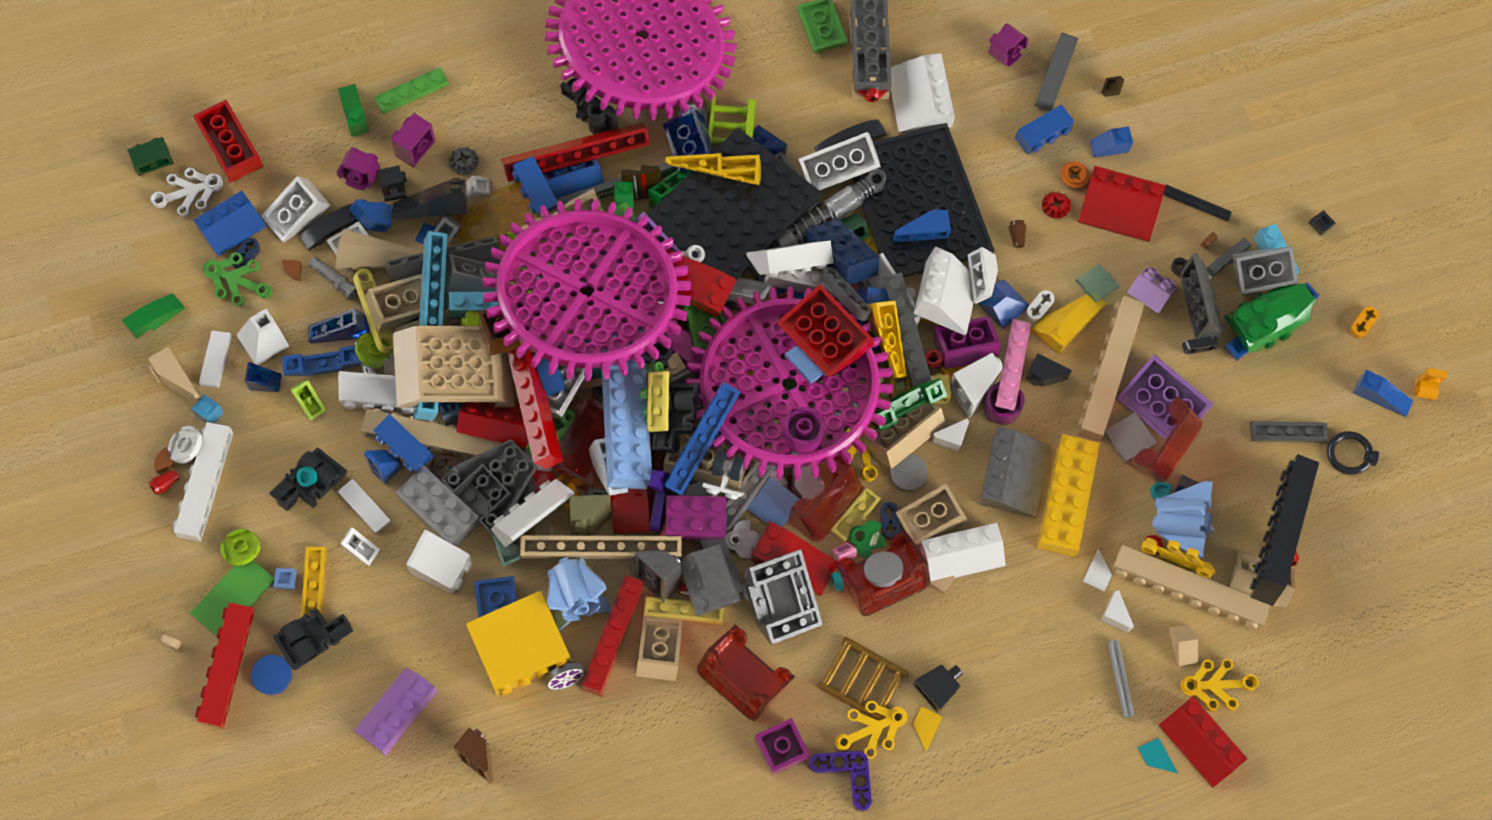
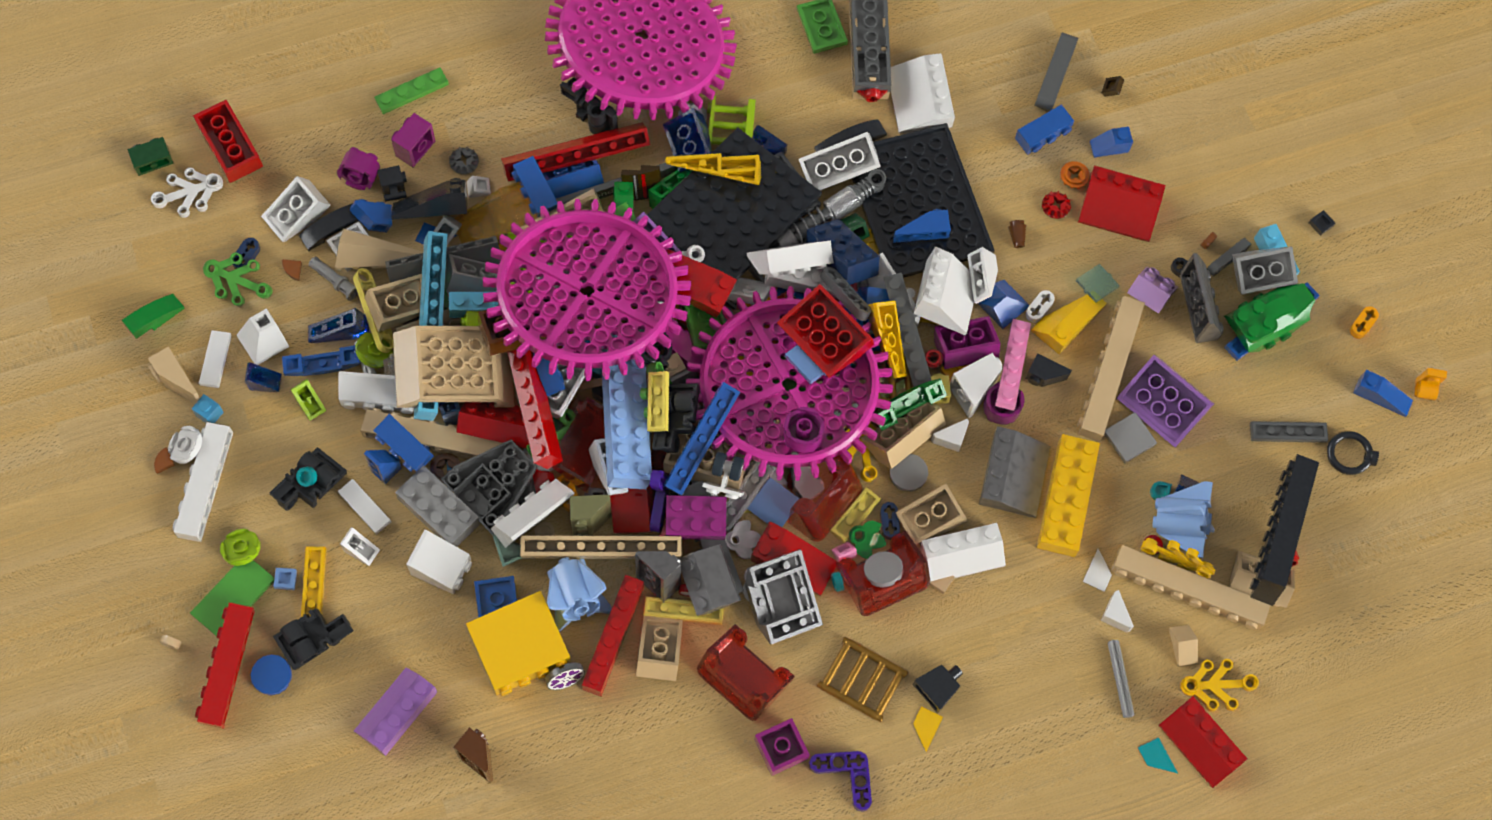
(163, 482): red cone -> none
(229, 223): blue slope -> none
(353, 110): green slope -> none
(874, 728): yellow plant -> none
(1007, 45): magenta brick -> none
(1162, 464): clear red windscreen -> none
(1197, 202): black axle -> none
(1200, 345): black beam -> none

